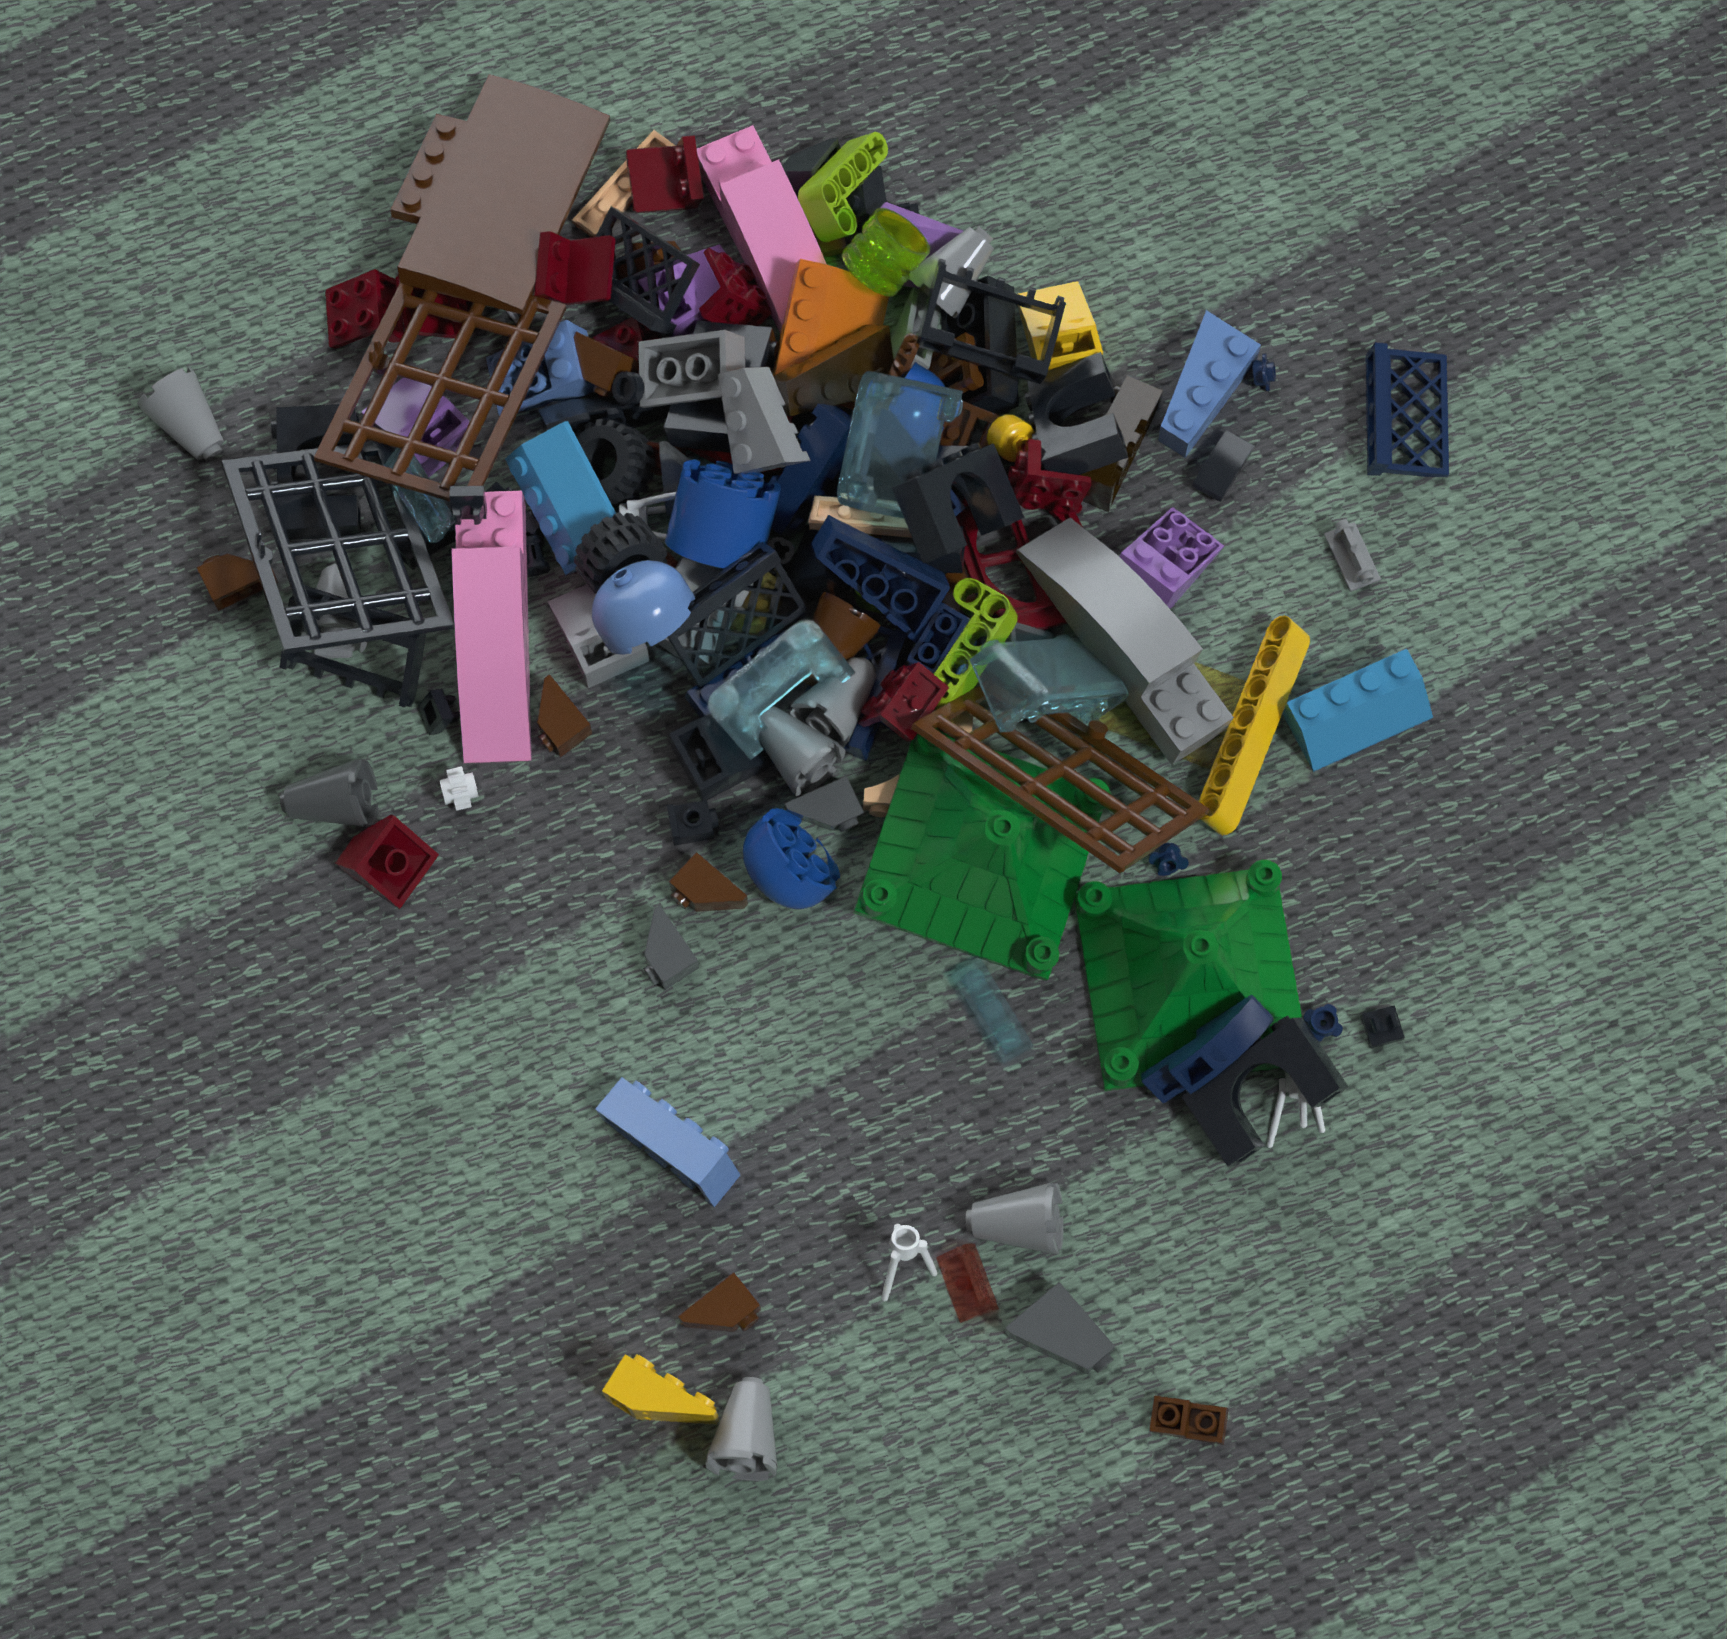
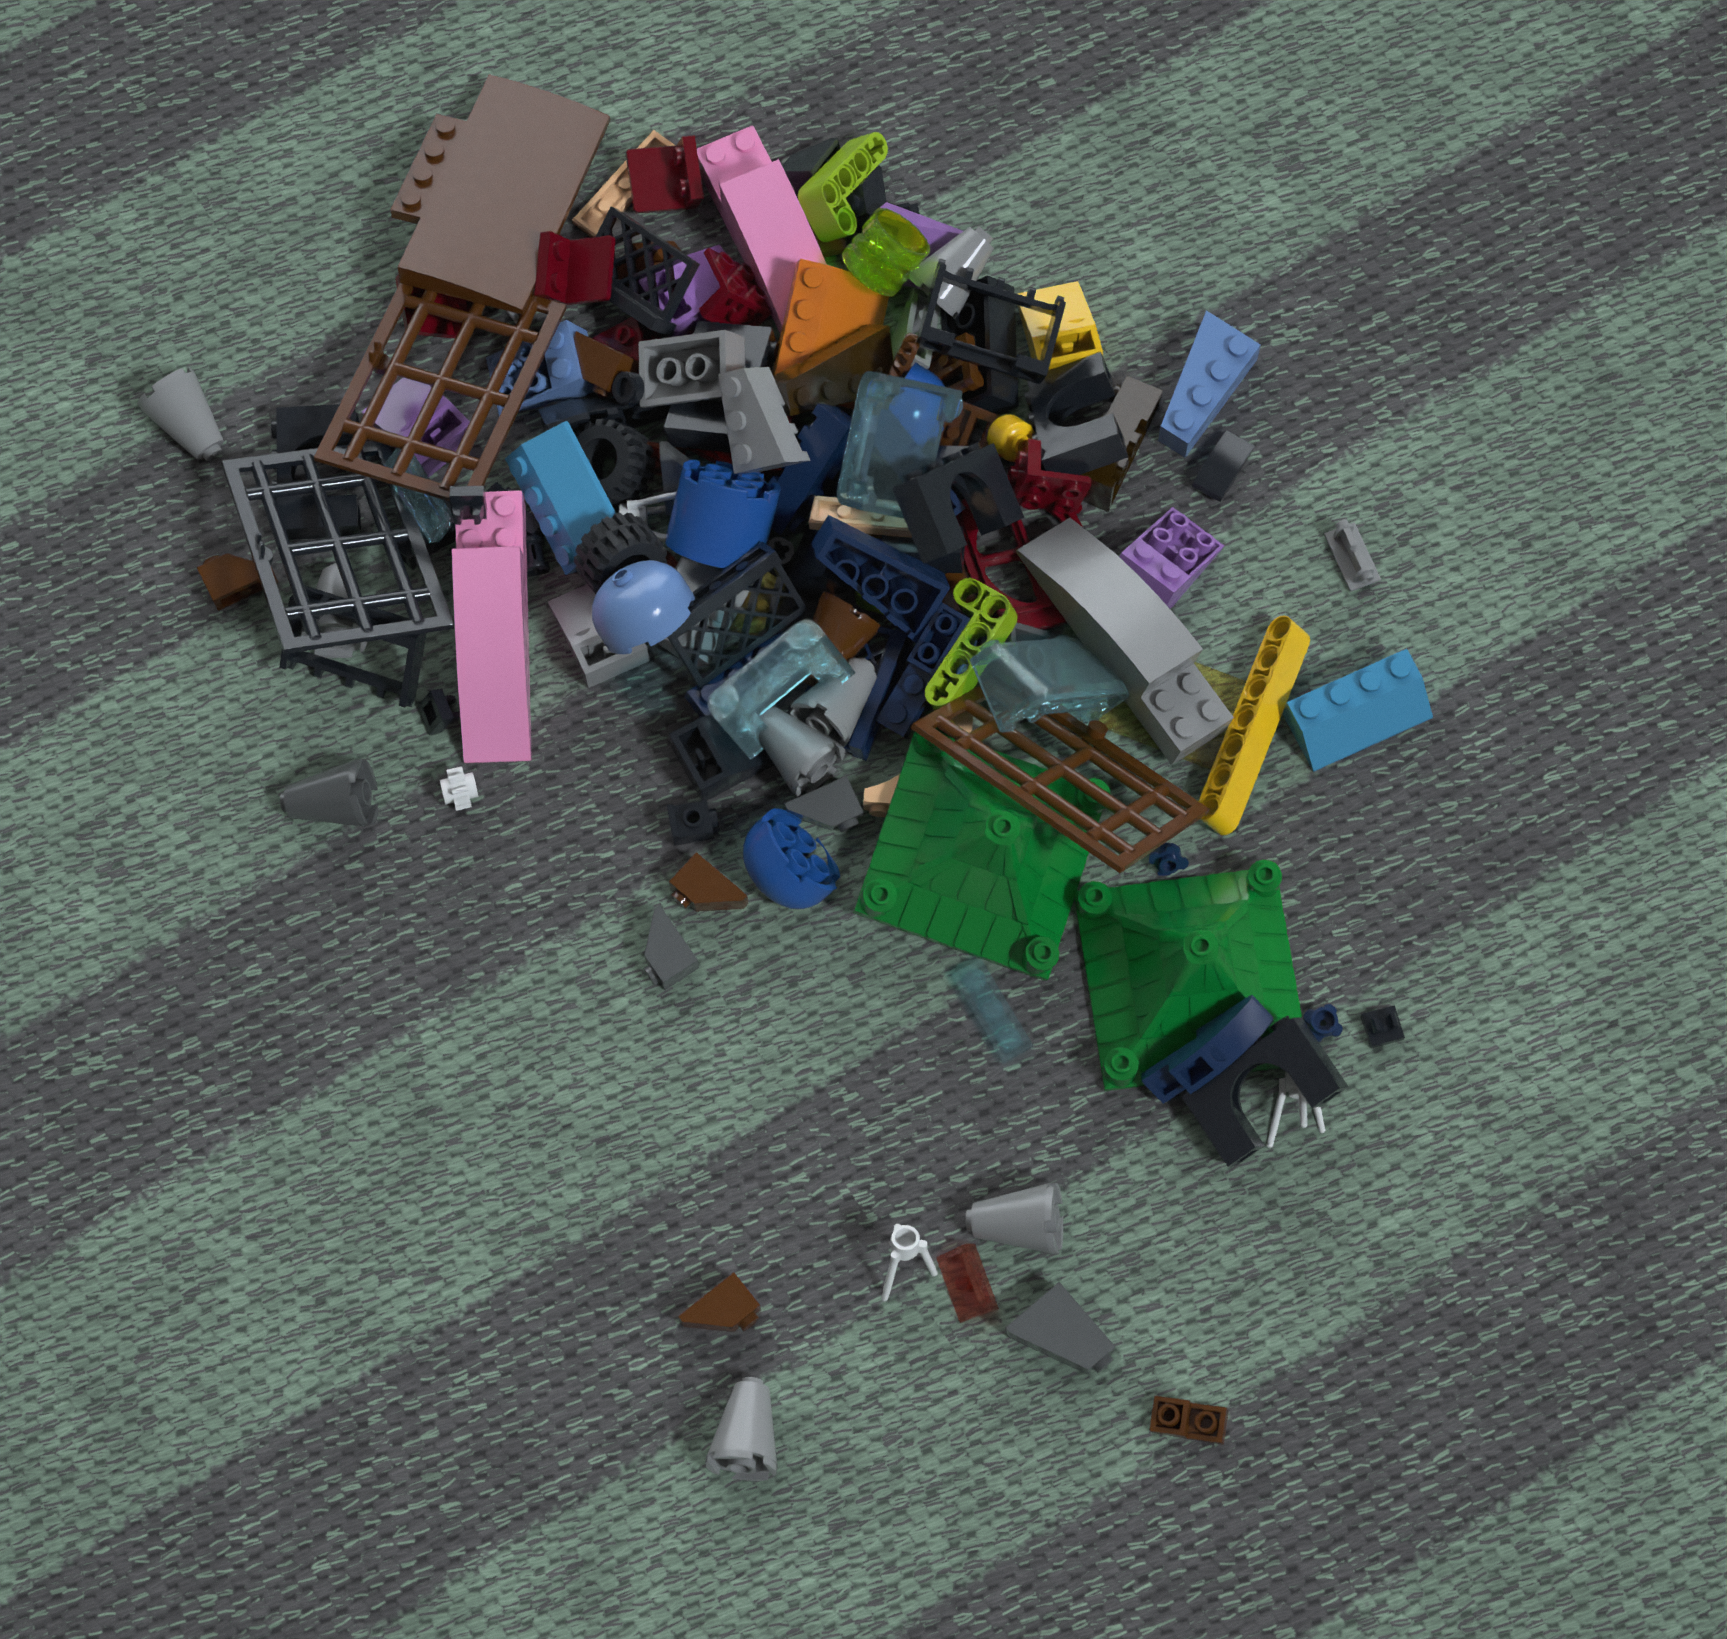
(358, 308): dark red bracket -> none
(388, 860): dark red slope -> none
(560, 720): reddish brown slope -> none
(649, 1396): yellow slope -> none
(669, 1139): medium blue wedge -> none
(904, 699): dark red bracket -> none
(1264, 372): dark blue plate -> none
(1379, 412): dark blue fence -> none

